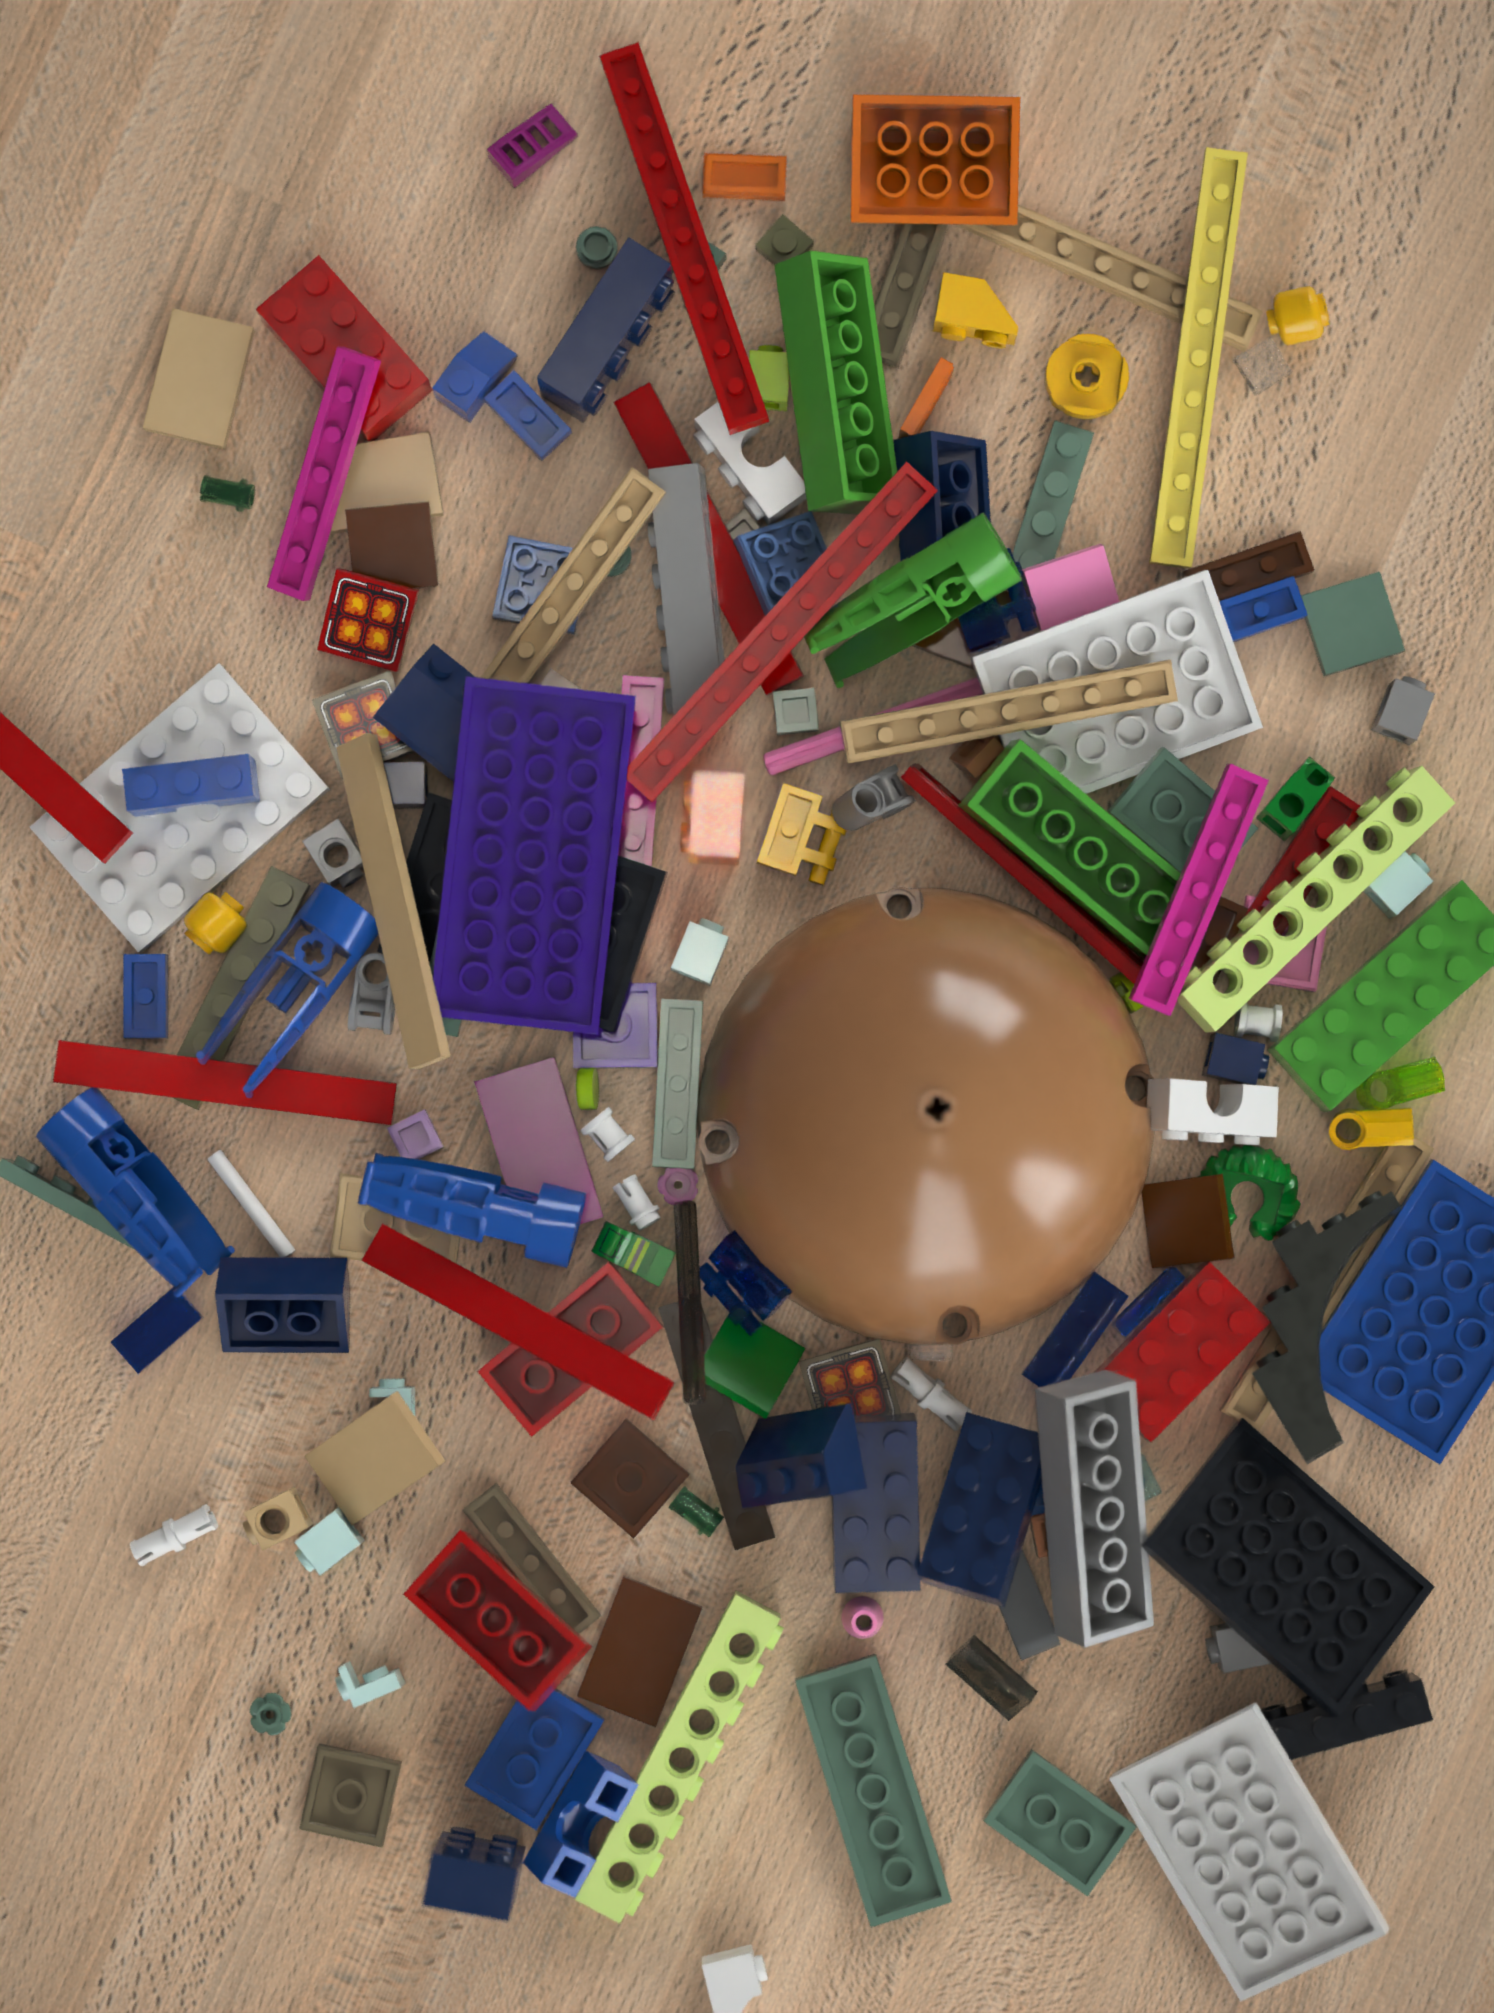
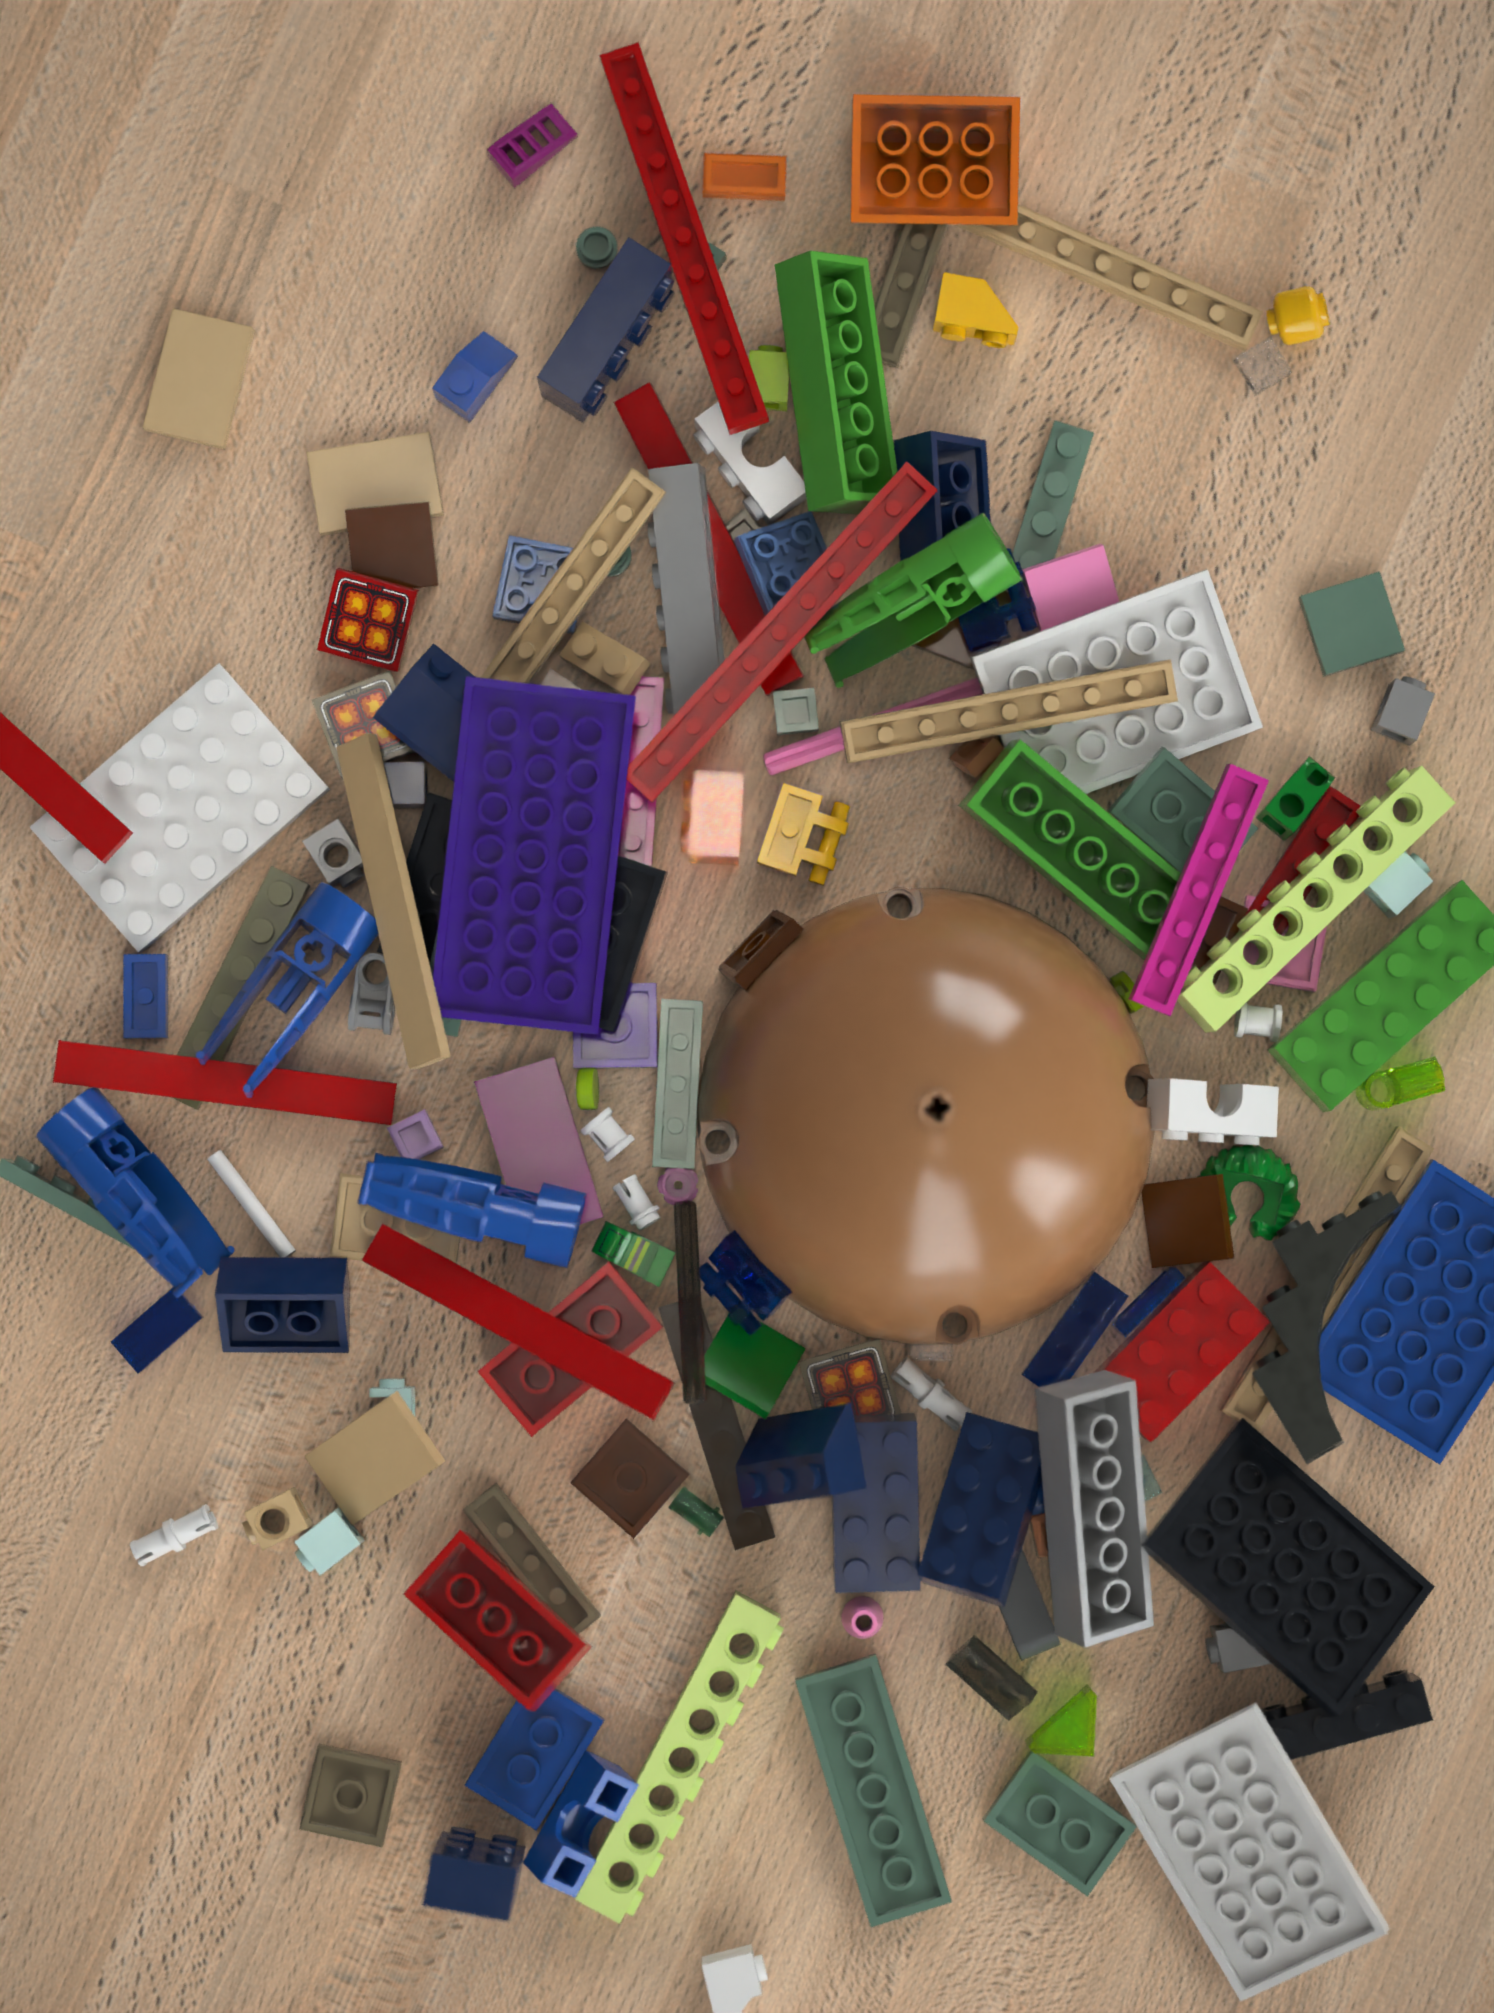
(187, 783): blue arch -> none
(215, 922): yellow head -> none
(228, 492): clear green pin -> none
(274, 1703): sand green plate -> none
(320, 313): red brick -> none
(323, 473): dark pink plate -> none
(376, 1684): light aqua bracket -> none
(527, 415): blue plate -> none
(604, 659): none -> tan plate
(639, 1651): reddish brown tile -> none
(700, 951): light aqua brick -> none
(760, 949): none -> reddish brown tile
(783, 241): olive plate -> none
(877, 798): light grey piece -> none
(927, 399): orange tile -> none
(1033, 881): red tile -> none
(1069, 1729): none -> clear neon green slope
(1105, 362): yellow plate -> none
(1198, 358): light yellow plate -> none
(1235, 1060): dark blue brick -> none
(1258, 566): reddish brown tile -> none
(1263, 609): blue plate -> none
(1377, 1127): yellow piece -> none

